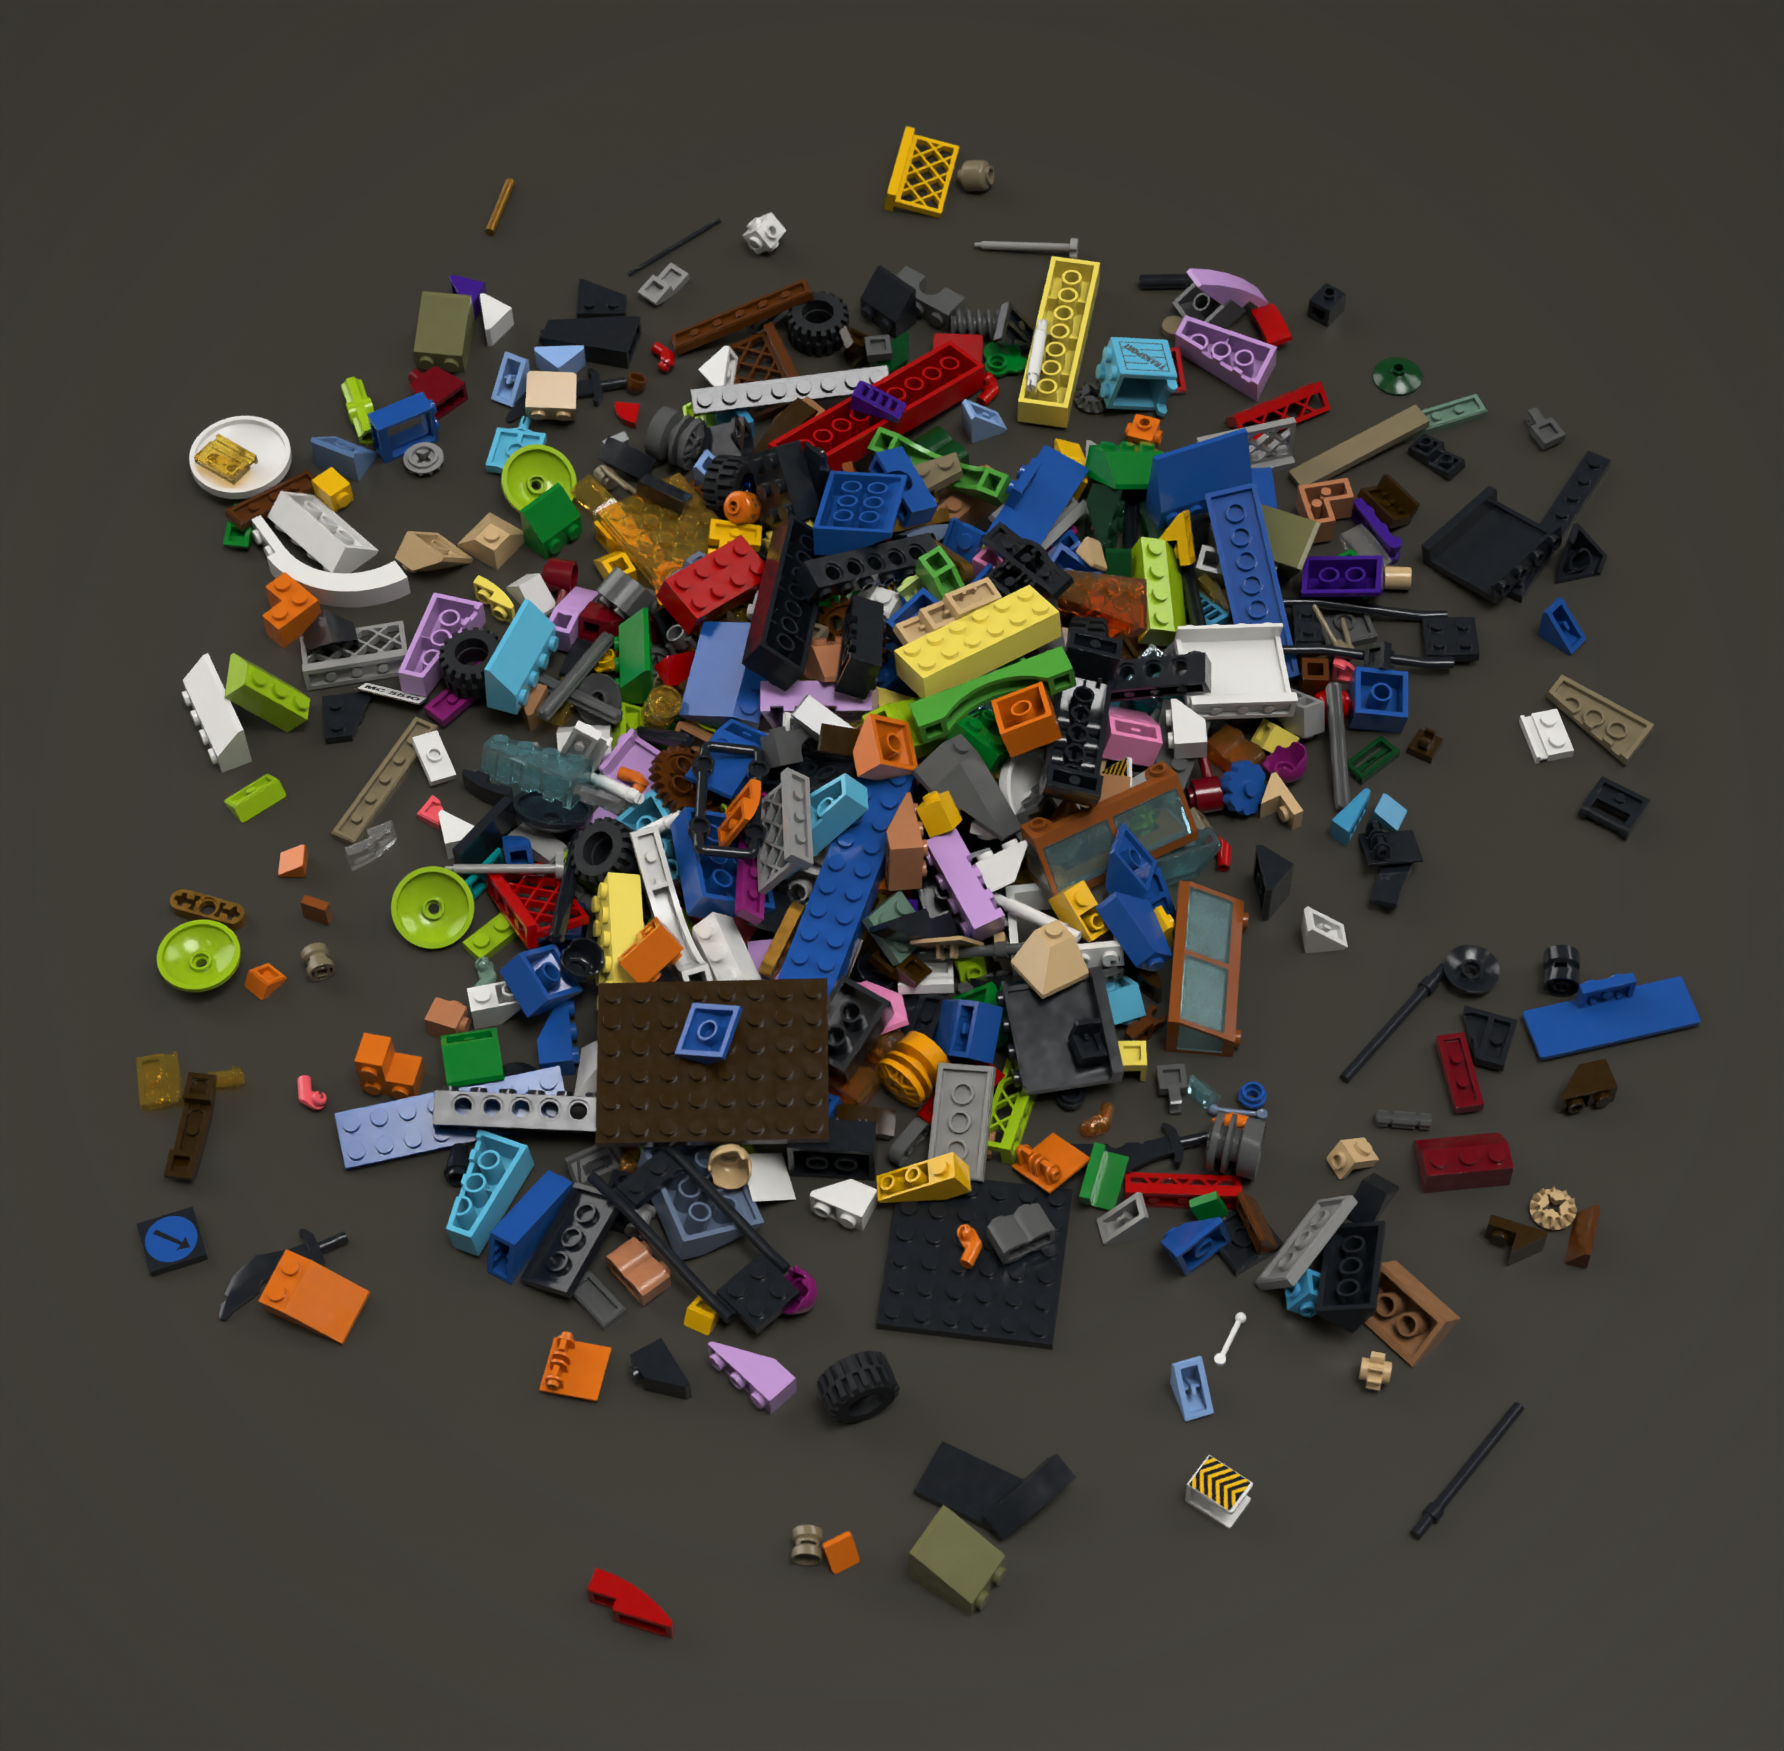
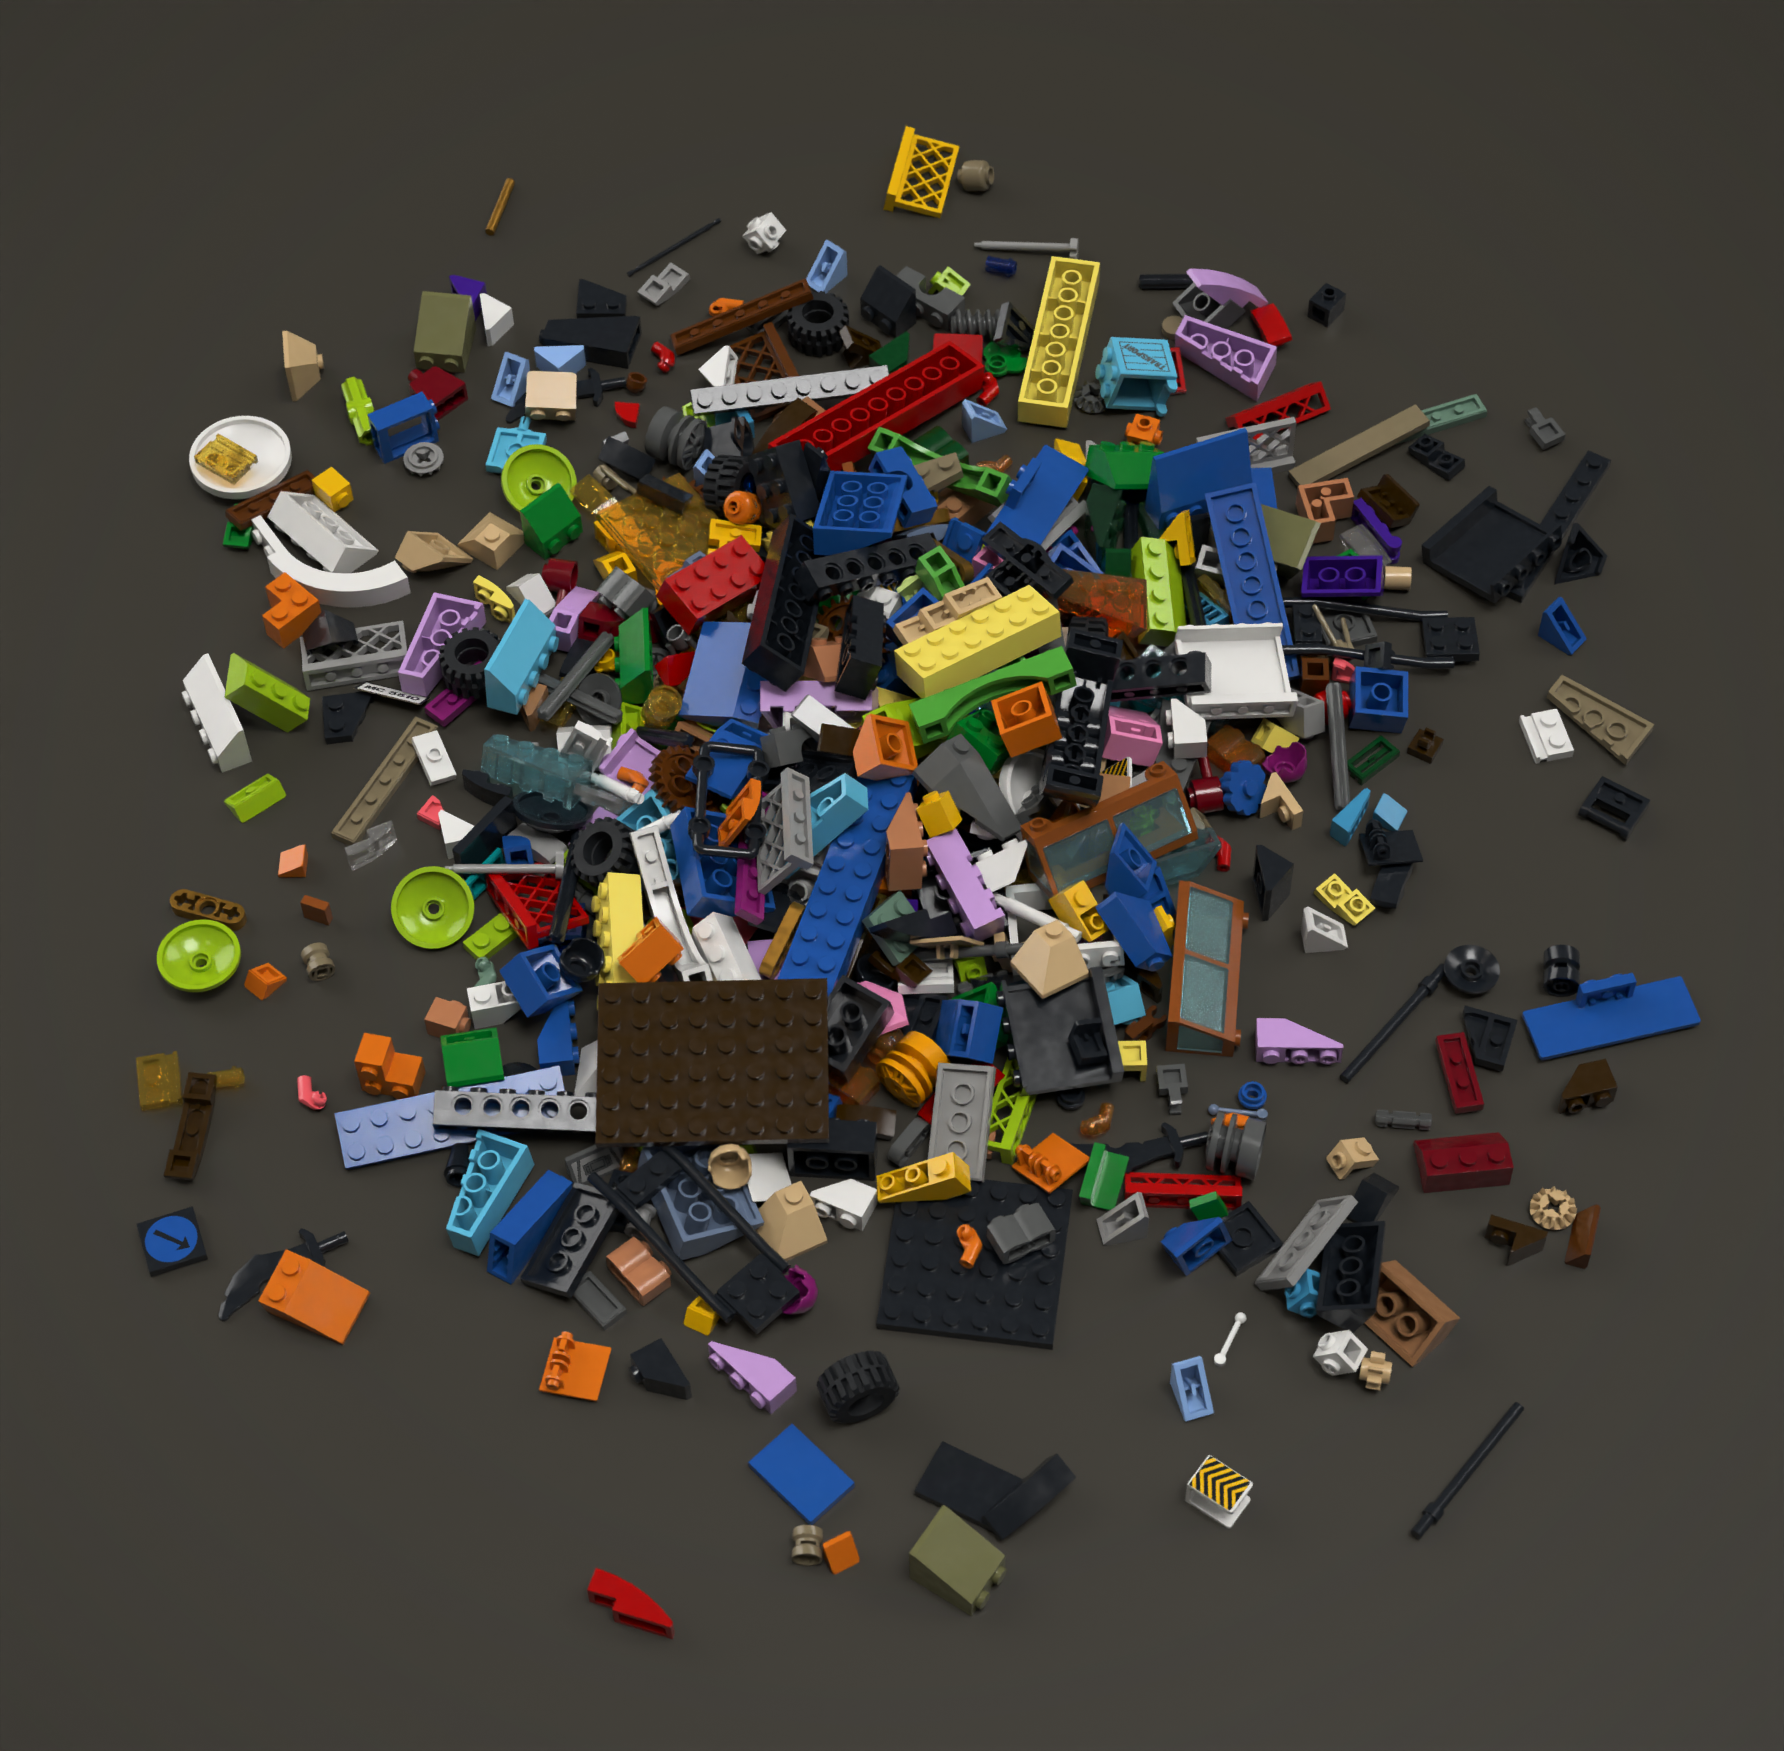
(301, 364): none -> tan slope
(344, 456): medium blue slope -> none
(708, 1032): blue slope -> none
(722, 305): none -> orange arm
(791, 1222): none -> tan slope
(801, 1474): none -> blue tile
(828, 268): none -> light blue slope
(870, 401): dark purple slope -> none
(878, 348): dark grey plate -> none
(948, 279): none -> lime bracket
(1001, 265): none -> clear blue pin
(1001, 465): none -> clear orange arm
(1036, 356): white piece -> none
(1092, 553): tan slope -> none
(1202, 1091): clear light blue slope -> none
(1255, 1223): reddish brown slope -> none
(1289, 1042): none -> lavender slope
(1340, 1352): none -> white brick
(1342, 901): none -> light yellow slope
(1397, 376): dark green dish -> none

